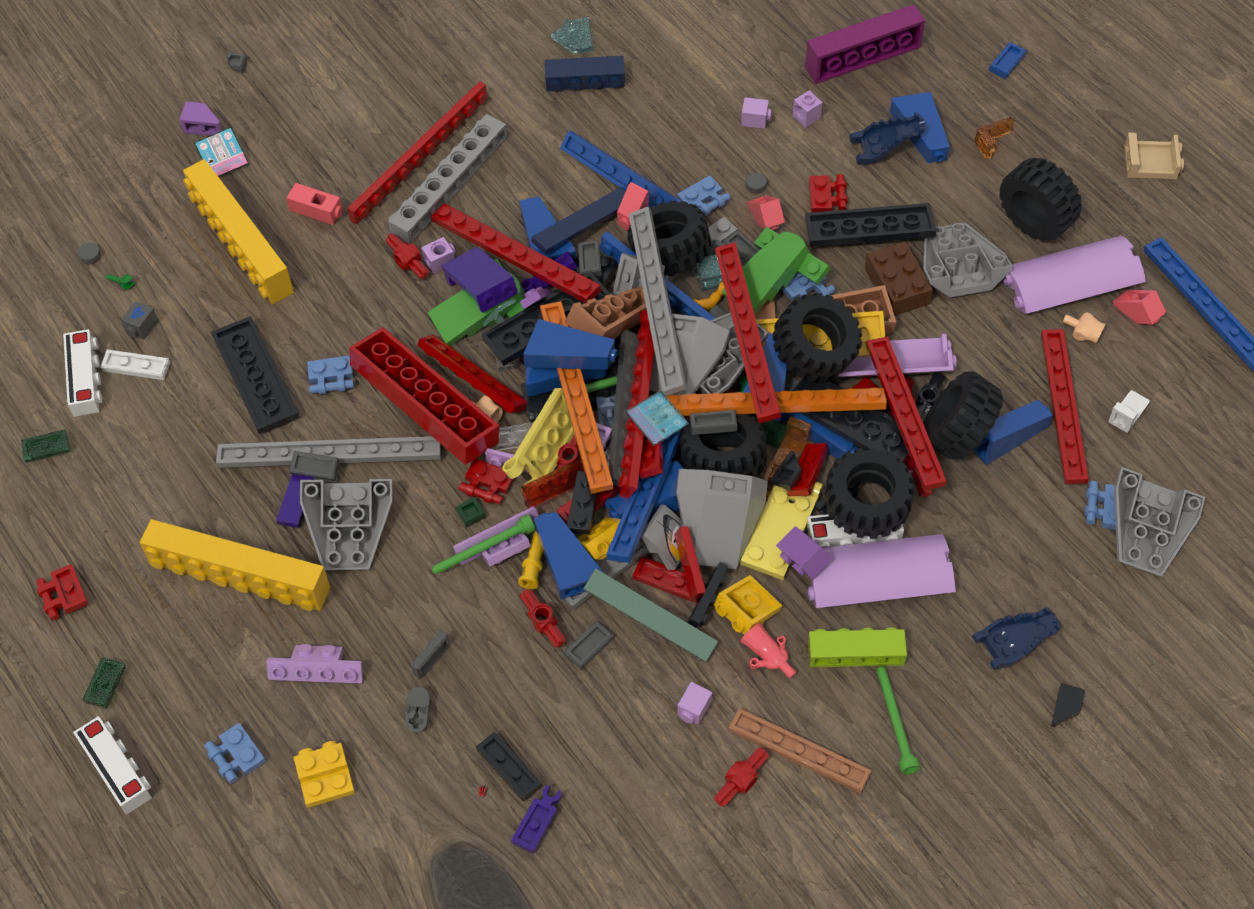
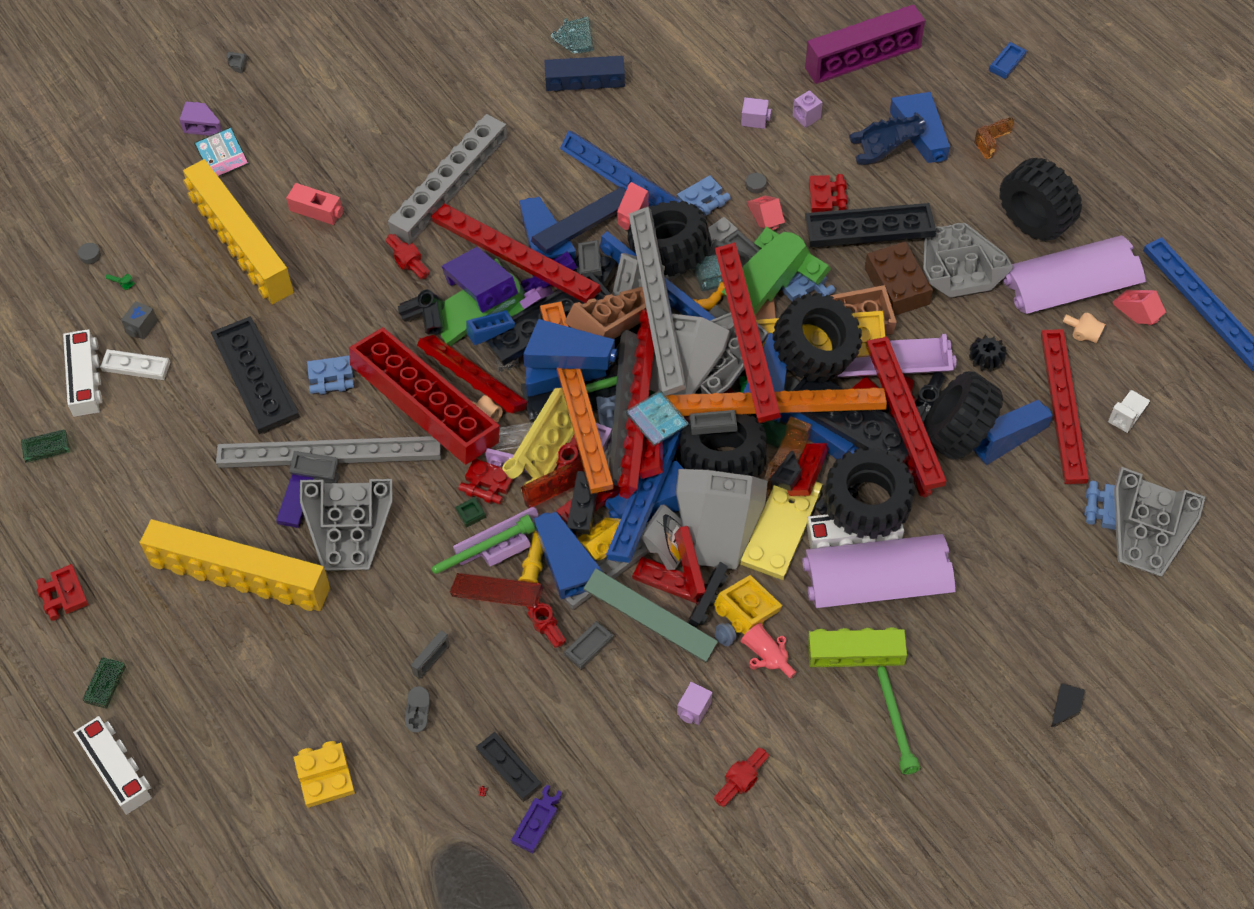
(241, 748): medium blue plate -> none
(315, 665): lavender bracket -> none
(417, 153): red plate -> none
(426, 305): none -> black piece
(437, 254): lavender brick -> none
(482, 328): none -> blue slope
(496, 590): none -> clear red tile
(725, 634): none -> sand blue plate
(800, 750): nougat tile -> none
(803, 553): medium lavender brick -> none
(987, 353): none -> black gear
(1015, 637): dark blue animal -> none
(1153, 158): tan panel -> none

